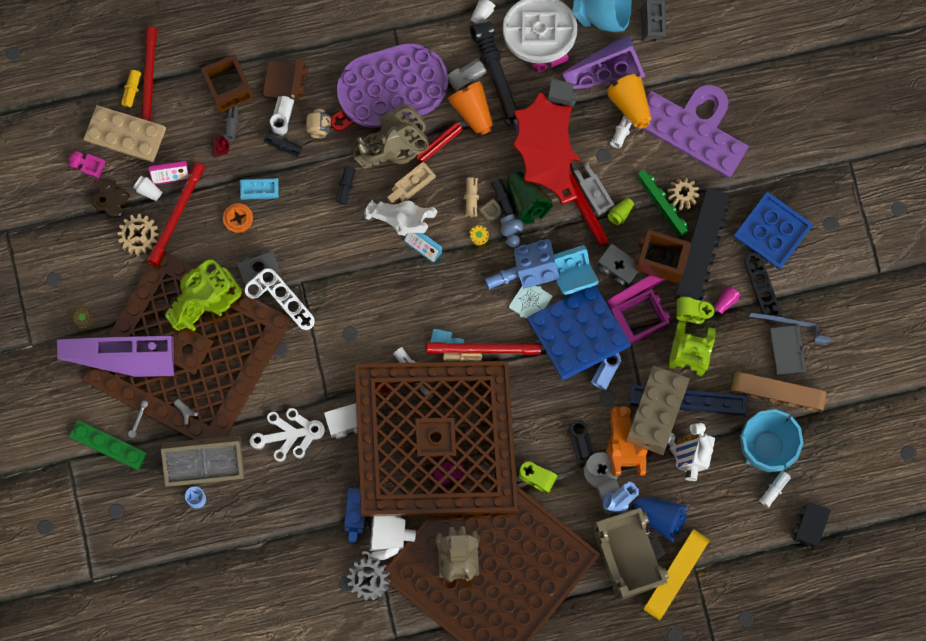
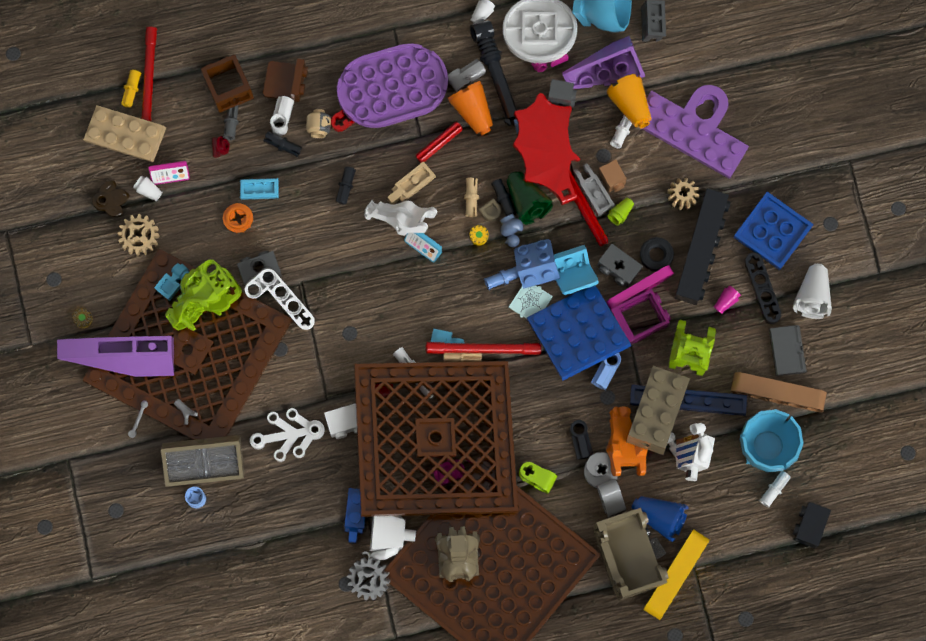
(90, 165): dark pink plate -> none
(108, 445): green plate -> none
(159, 248): red piece -> none
(169, 285): none -> medium azure plate
(395, 140): dark tan animal -> none
(612, 176): none -> medium nougat brick
(619, 501): light blue piece -> none
(657, 269): reddish brown window -> none
(658, 197): green plate -> none
(693, 310): lime piece -> none
(814, 294): none -> white cone
(818, 338): sand blue piece -> none

